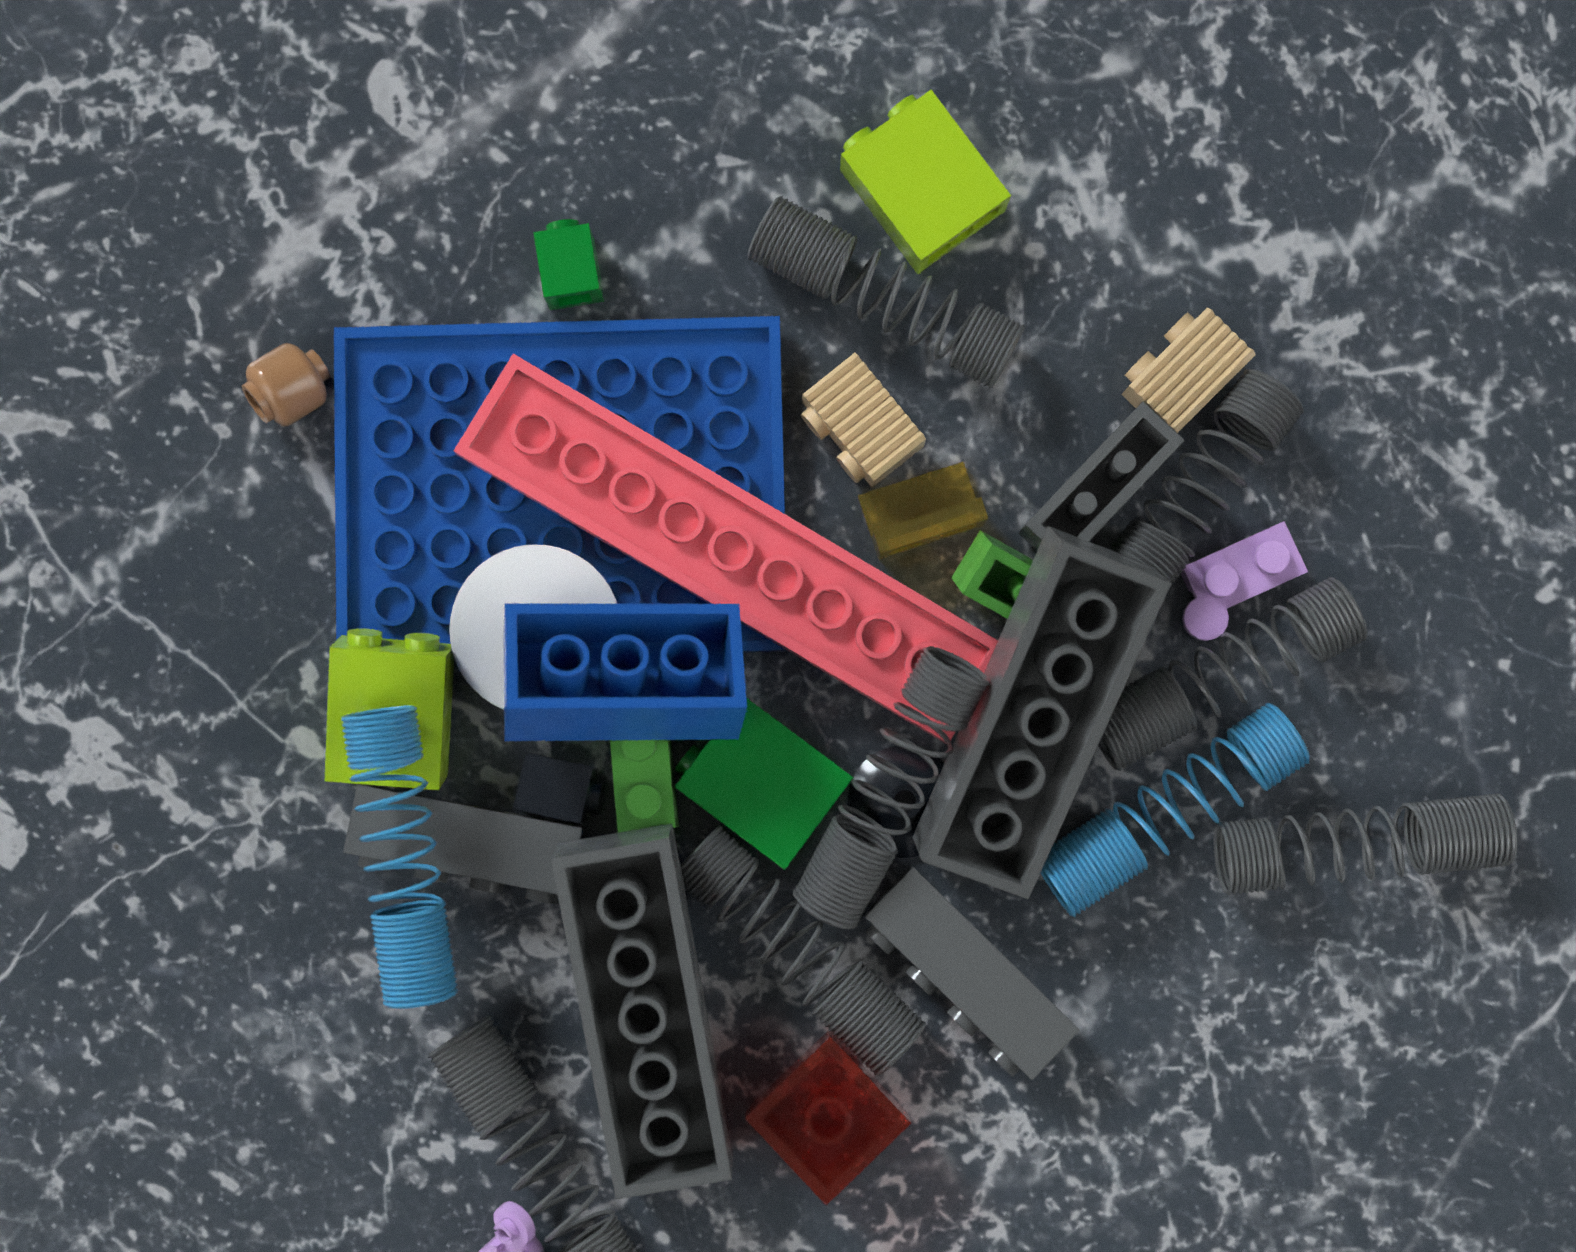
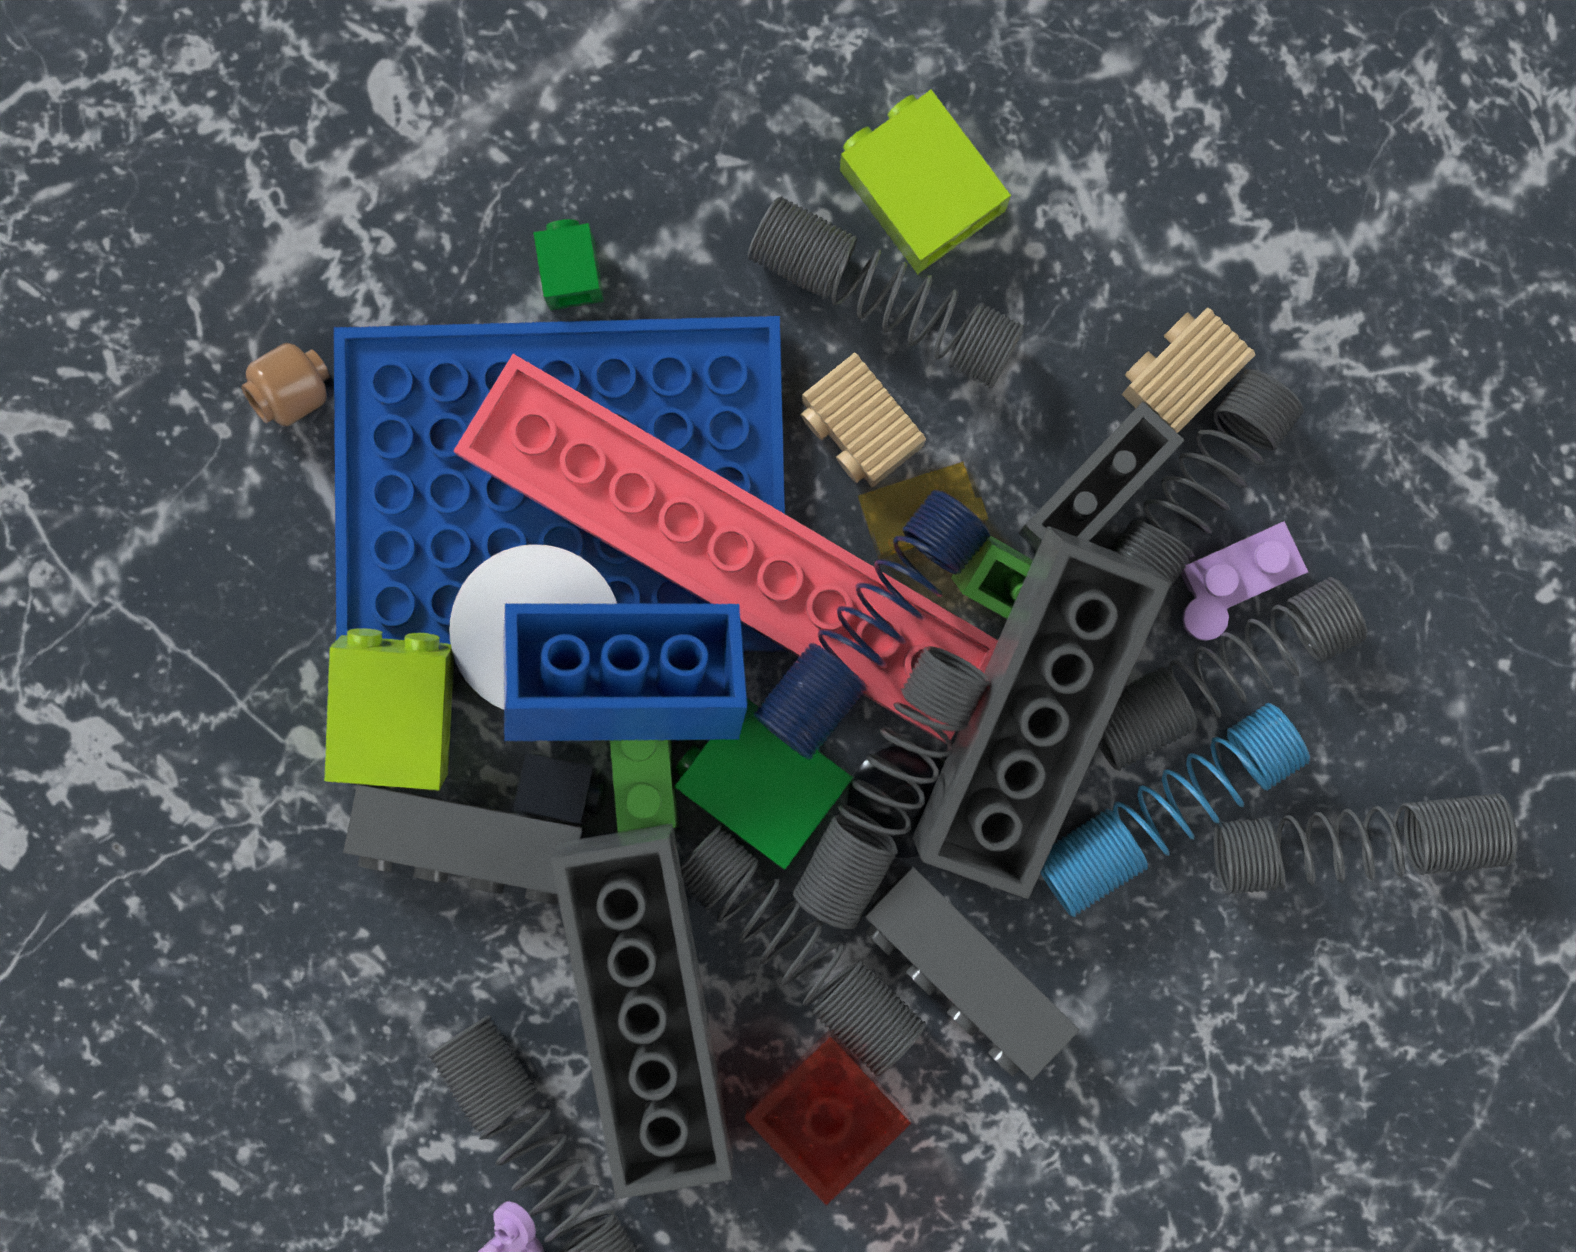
(412, 934): dark azure piece -> none
(820, 684): none -> dark blue piece

